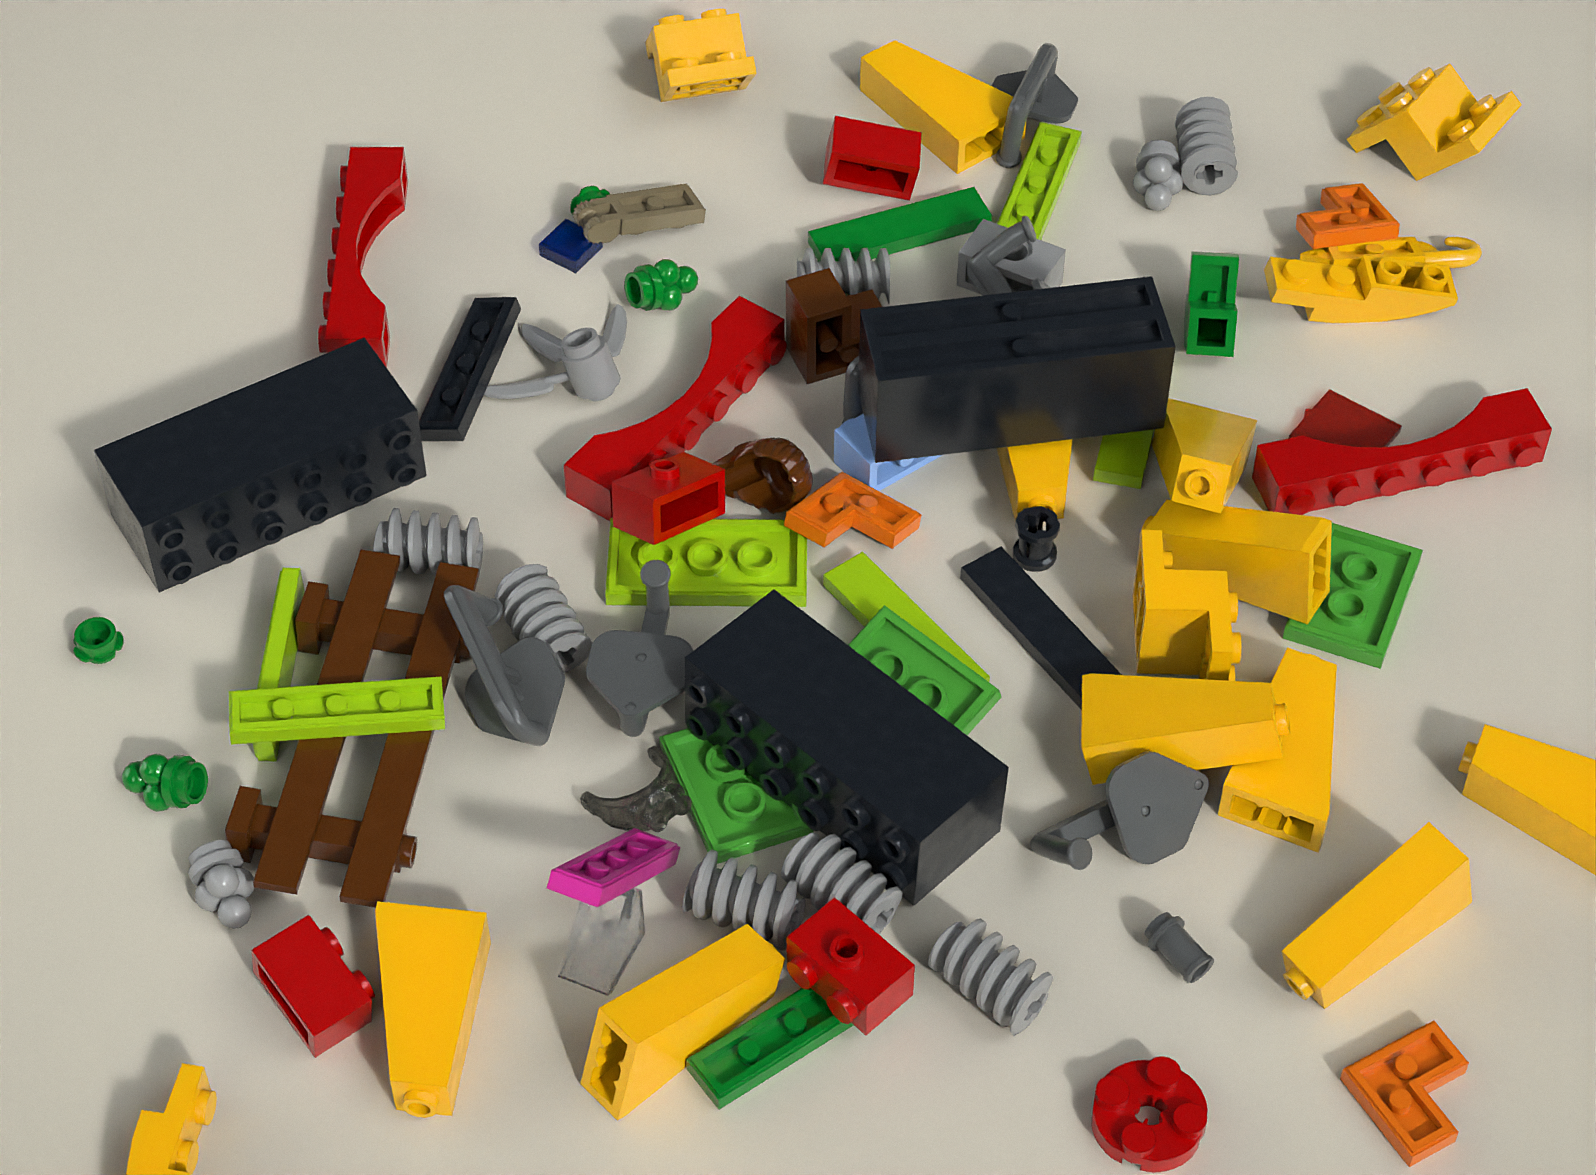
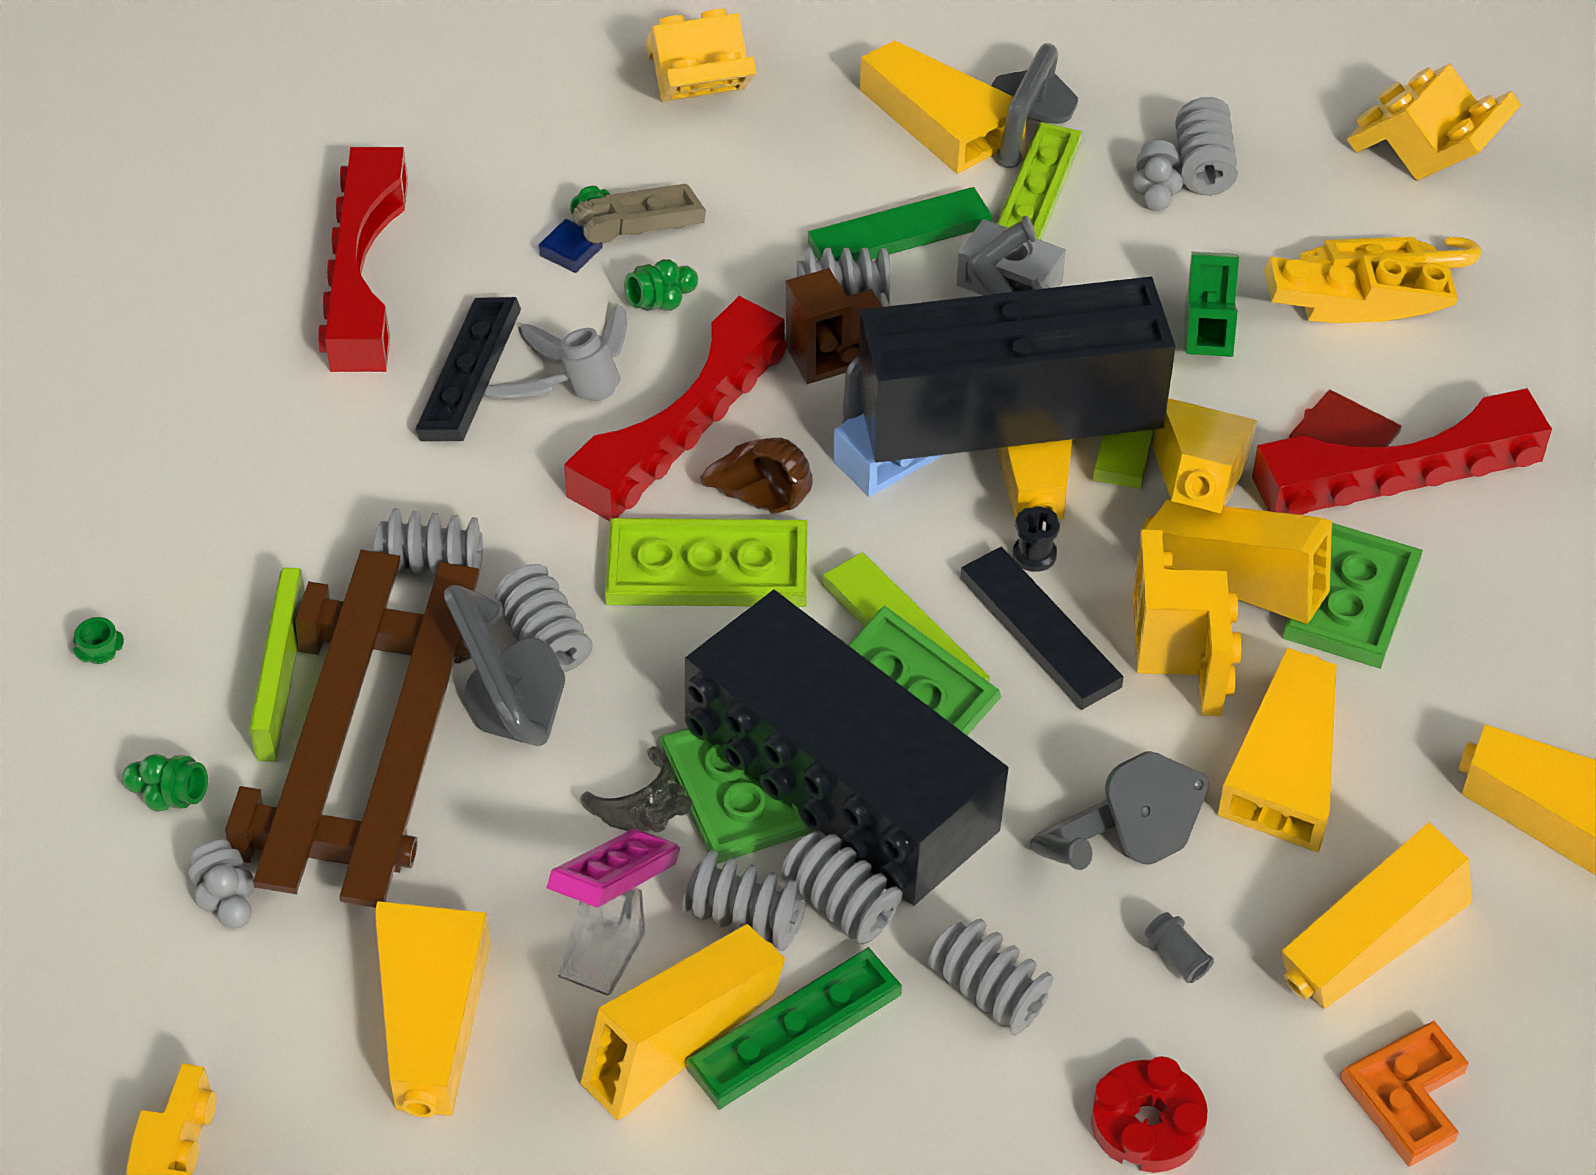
(261, 463): black brick -> none
(313, 984): red brick -> none
(336, 710): lime tile -> none
(643, 667): dark grey piece -> none
(668, 497): red brick -> none
(848, 504): orange tile -> none
(849, 966): red brick -> none
(872, 158): red brick -> none
(1180, 718): yellow slope -> none
(1350, 218): orange tile -> none

